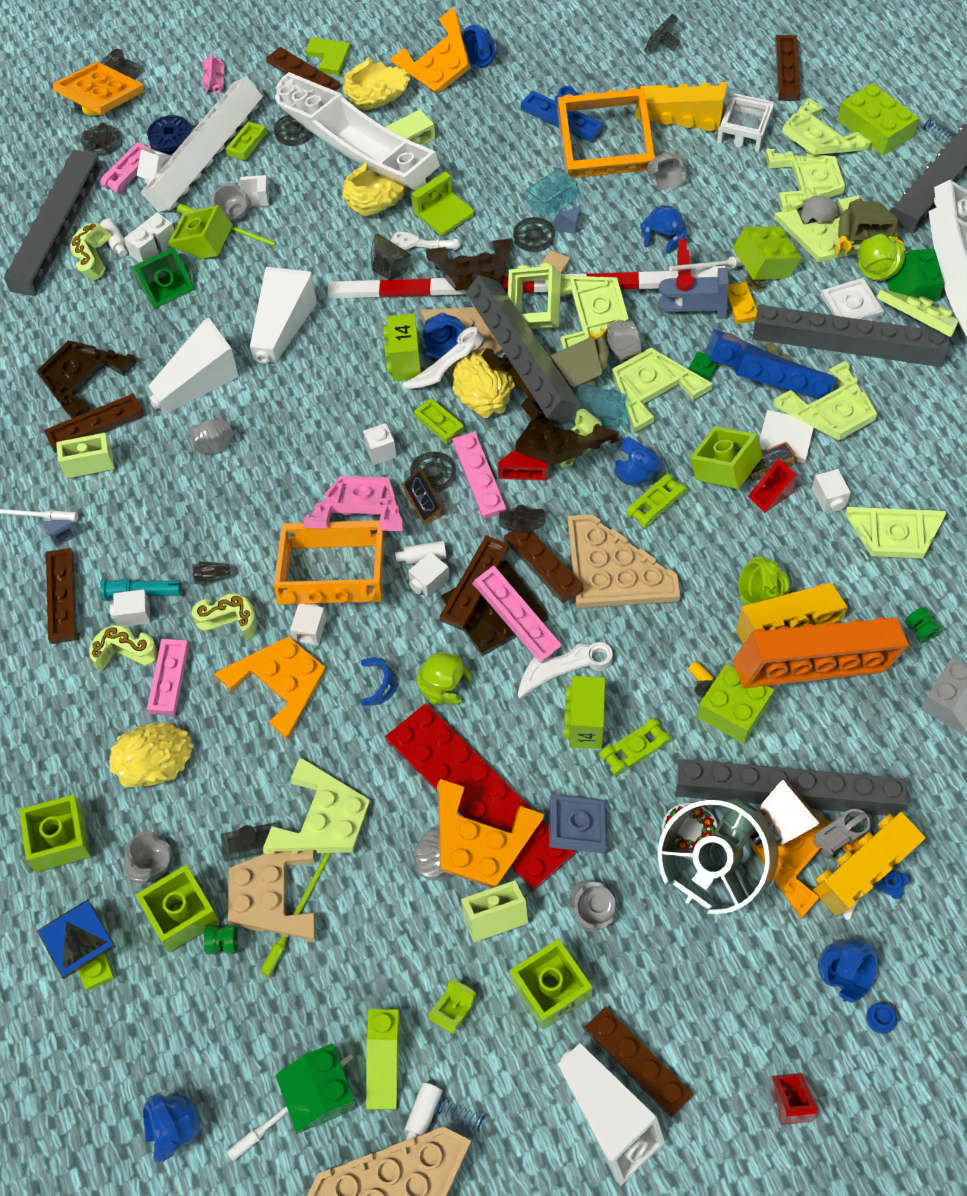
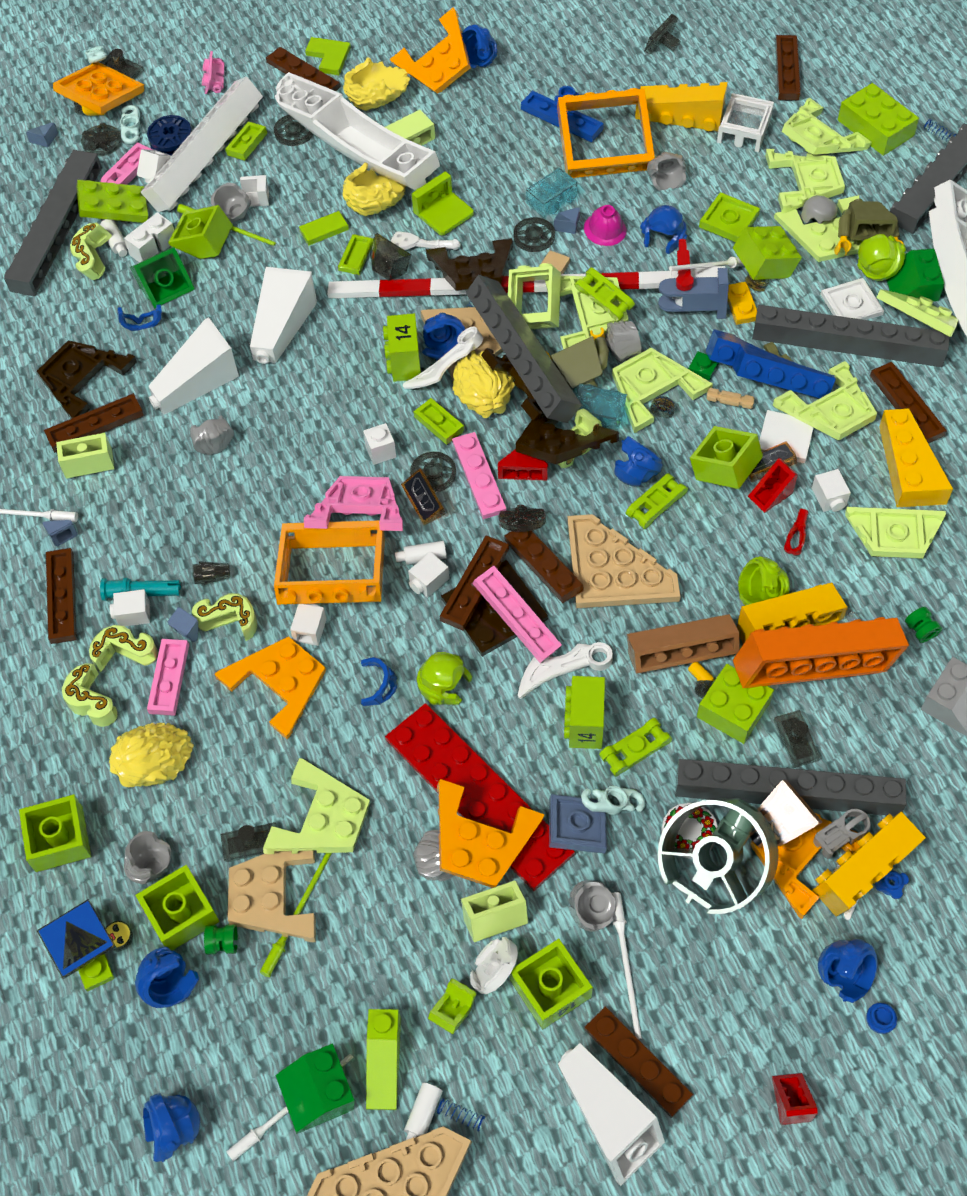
(43, 134): none -> sand blue slope
(87, 702): none -> yellowish green animal
(96, 54): none -> light aqua piece
(111, 201): none -> lime plate
(120, 934): none -> tile
(127, 131): none -> light aqua piece
(156, 318): none -> blue helmet
(162, 979): none -> blue helmet
(184, 624): none -> sand blue slope
(323, 228): none -> lime tile
(355, 254): none -> lime tile
(494, 965): none -> white tile
(604, 294): none -> lime plate
(605, 226): none -> dark pink hat
(605, 805): none -> light aqua piece
(619, 922): none -> white piece
(663, 407): none -> clear smoke tile
(683, 643): none -> medium nougat brick
(728, 217): none -> lime plate
(730, 398): none -> tan axle
(796, 739): none -> clear smoke tile
(799, 526): none -> red piece
(903, 396): none -> reddish brown plate
(911, 462): none -> yellow wedge

